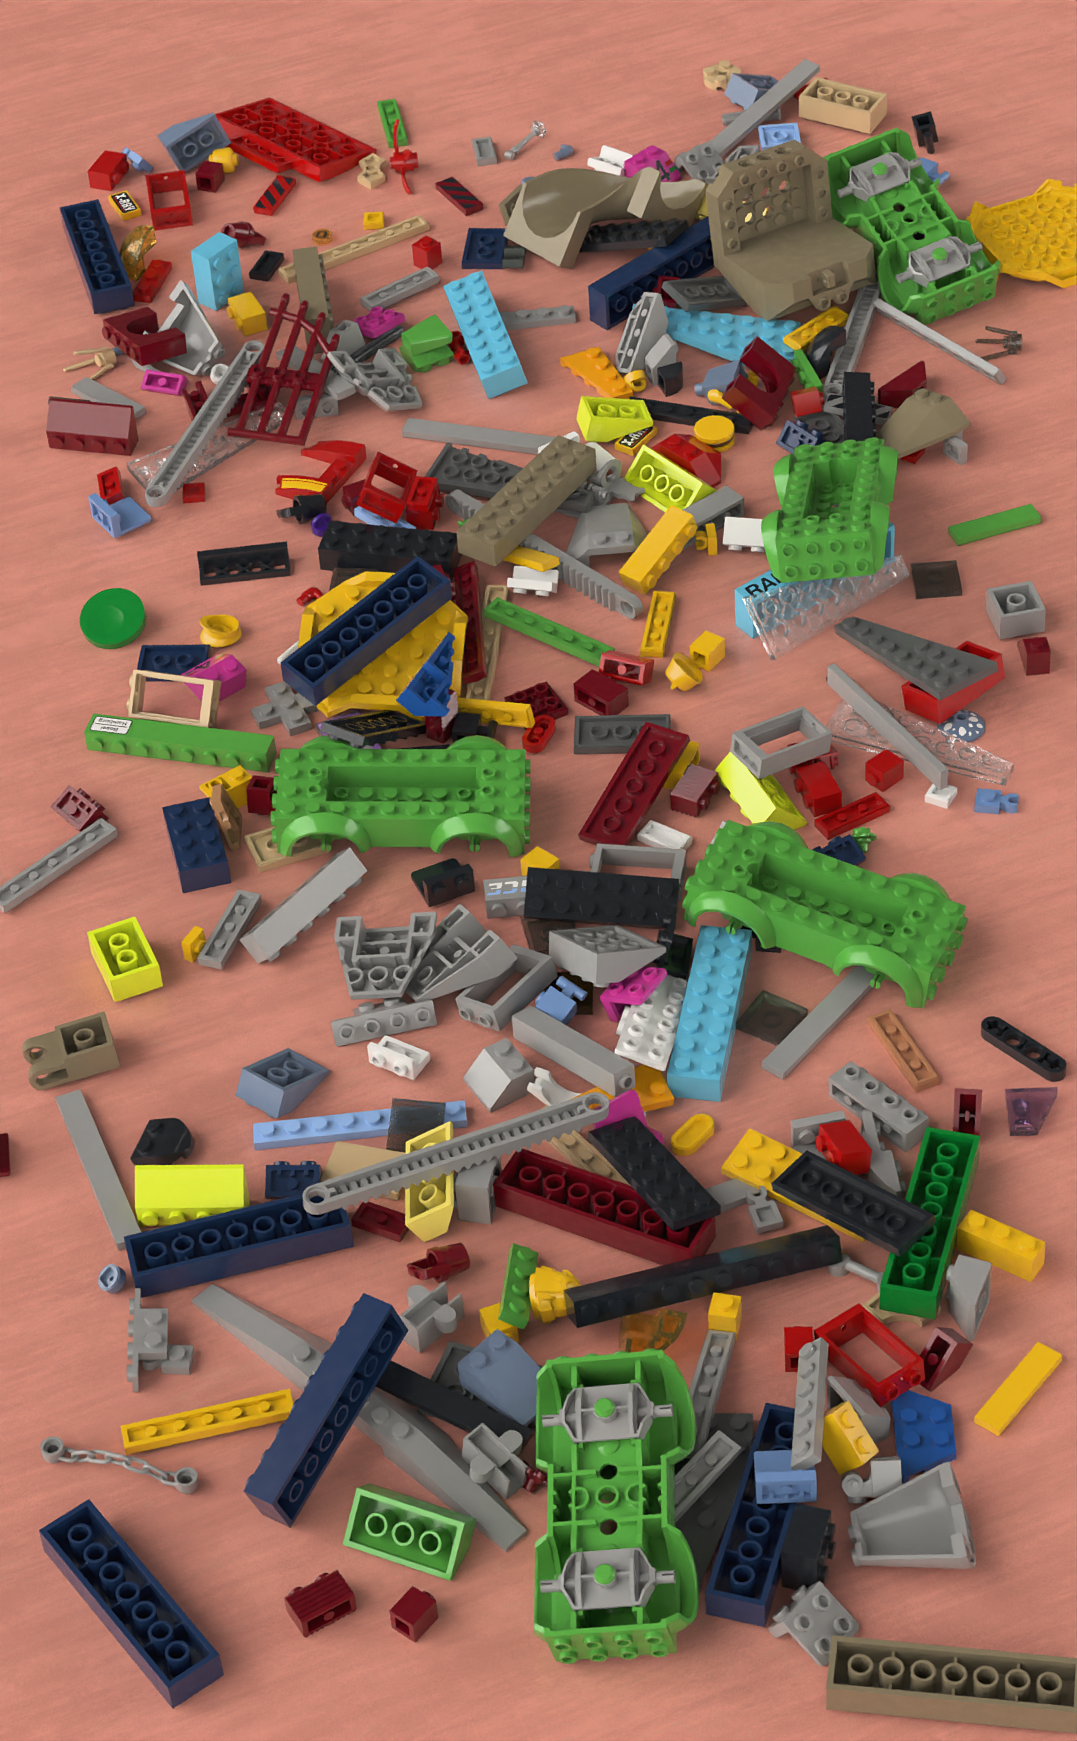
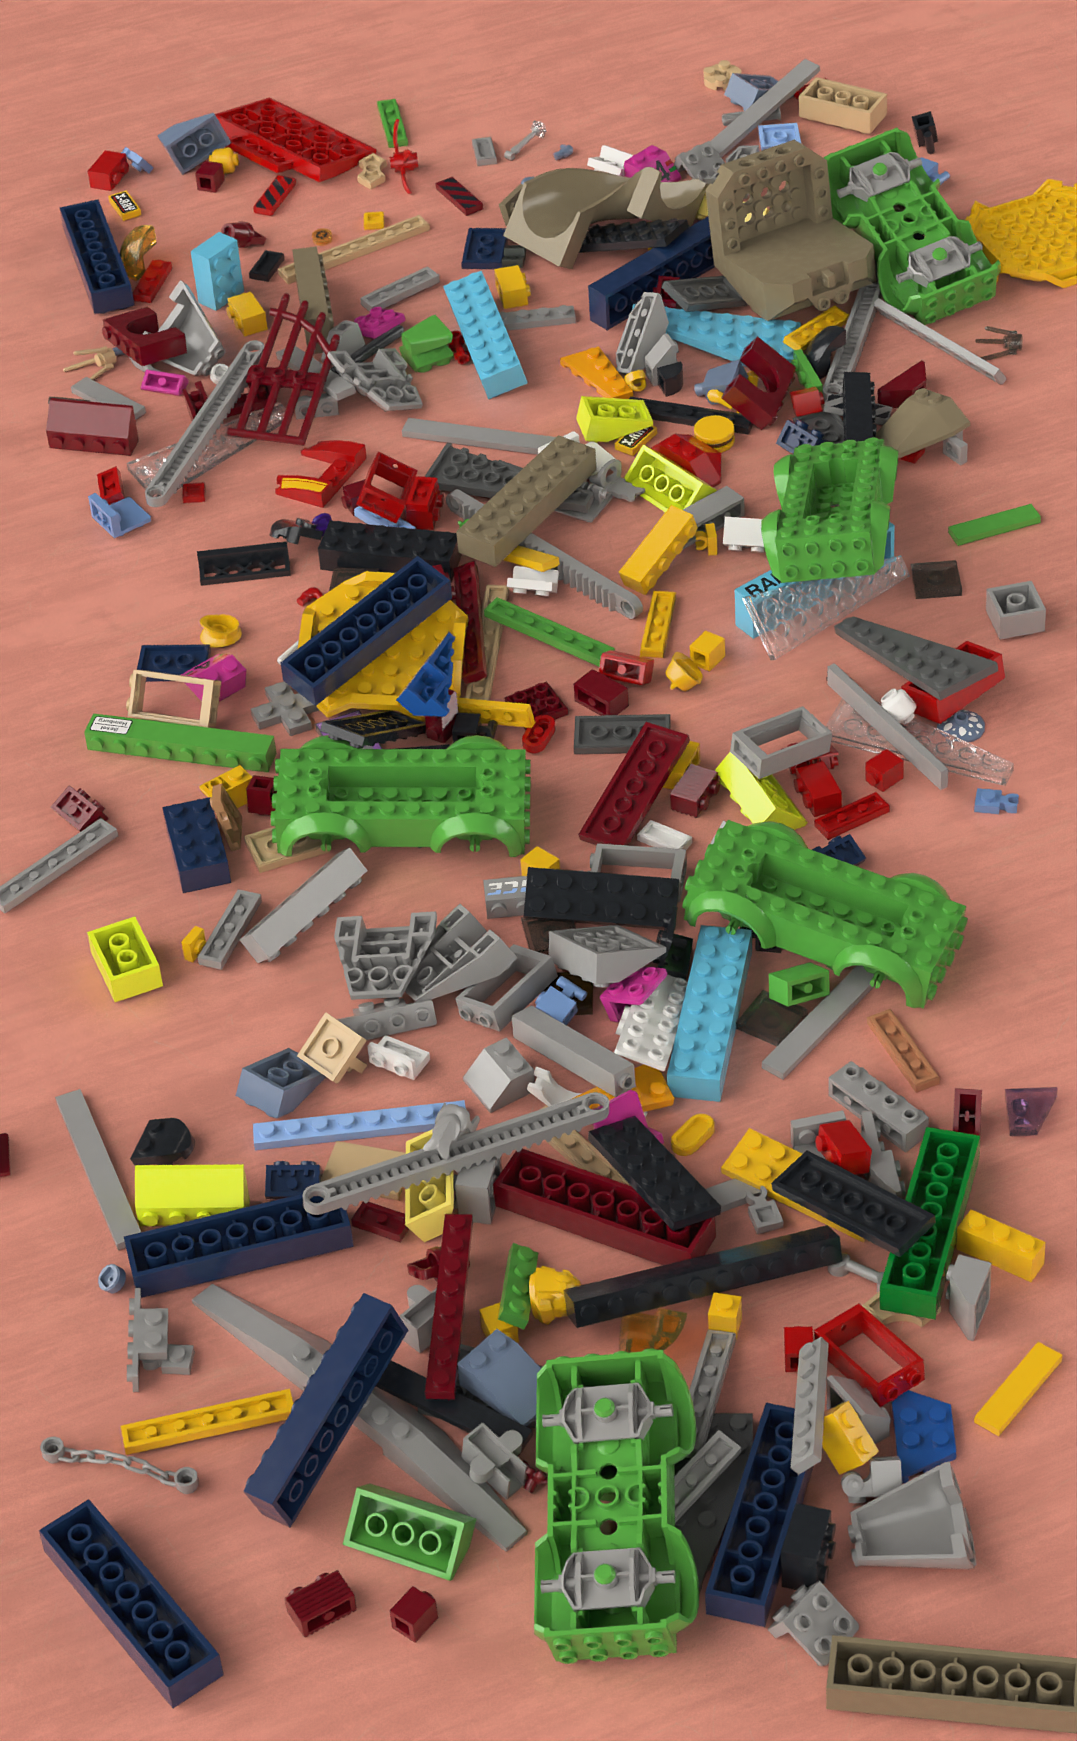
(71, 1052): dark tan brick -> none
(113, 618): green piece -> none
(170, 216): red window -> none
(292, 530): none -> black slope
(304, 508): black piece -> none
(333, 1049): none -> tan bracket
(412, 1119): clear smoke tile -> none
(427, 253): red brick -> none
(444, 881): black bracket -> none
(449, 1125): none -> light grey hair
(449, 1307): none -> dark red plate
(512, 287): none -> yellow brick
(606, 531): light grey wedge -> none
(779, 1482): medium blue bracket -> none
(799, 984): none -> bright green brick
(863, 838): bright green plant -> none
(899, 705): none -> white head
(941, 798): white tile -> none
(943, 1356): dark red slope -> none
(1026, 1046): black beam -> none
(1035, 655): dark red slope -> none

